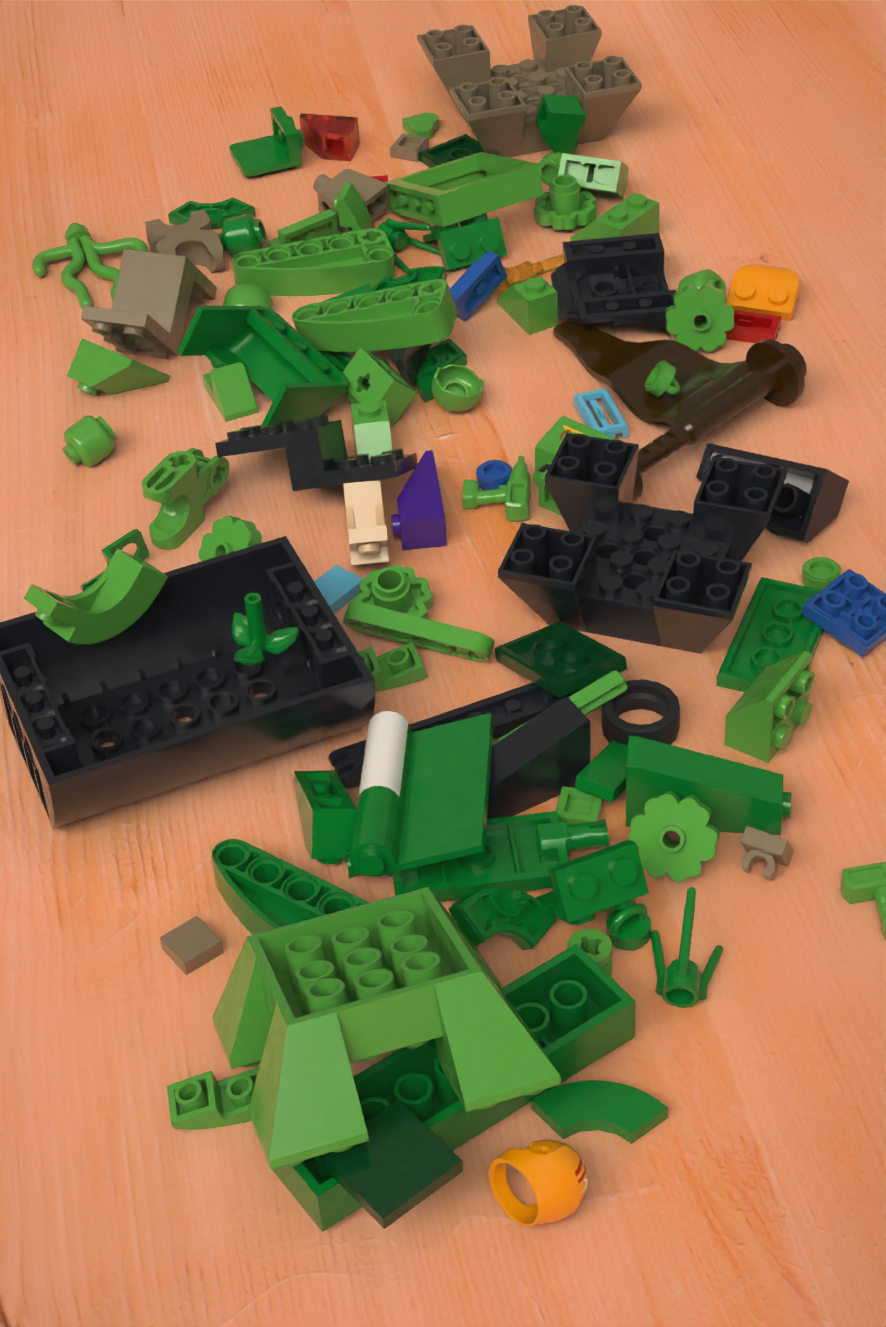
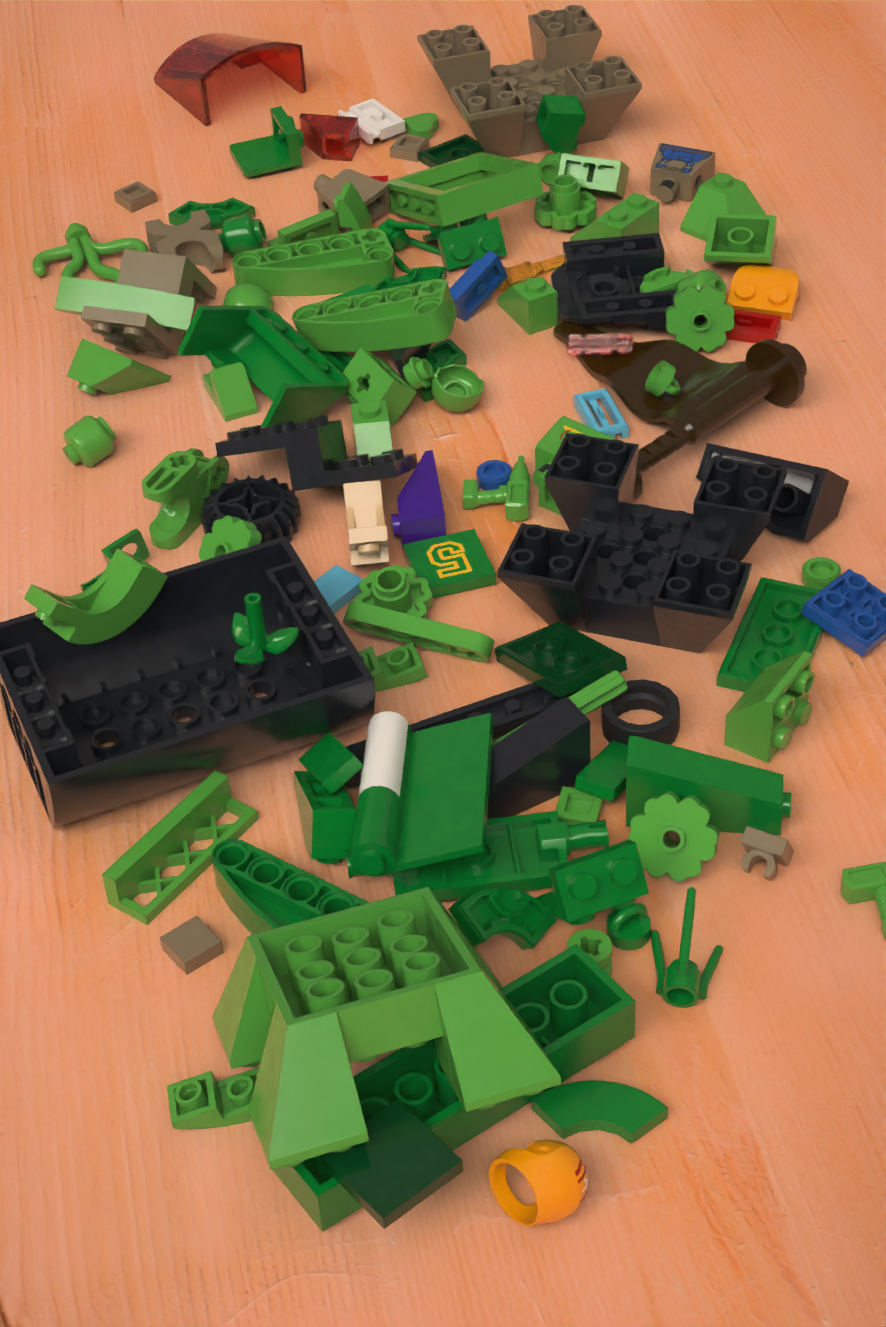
(135, 196): none -> dark tan tile
(163, 847): none -> bright green fence
(166, 308): none -> slope
(194, 62): none -> clear red windscreen
(260, 501): none -> black gear
(331, 763): none -> green tile
(375, 120): none -> white plate
(418, 373): none -> bright green plate
(451, 563): none -> green tile
(600, 344): none -> clear red axle
(662, 280): none -> bright green tile
(680, 172): none -> dark tan torso
(718, 195): none -> bright green slope
(741, 240): none -> bright green slope

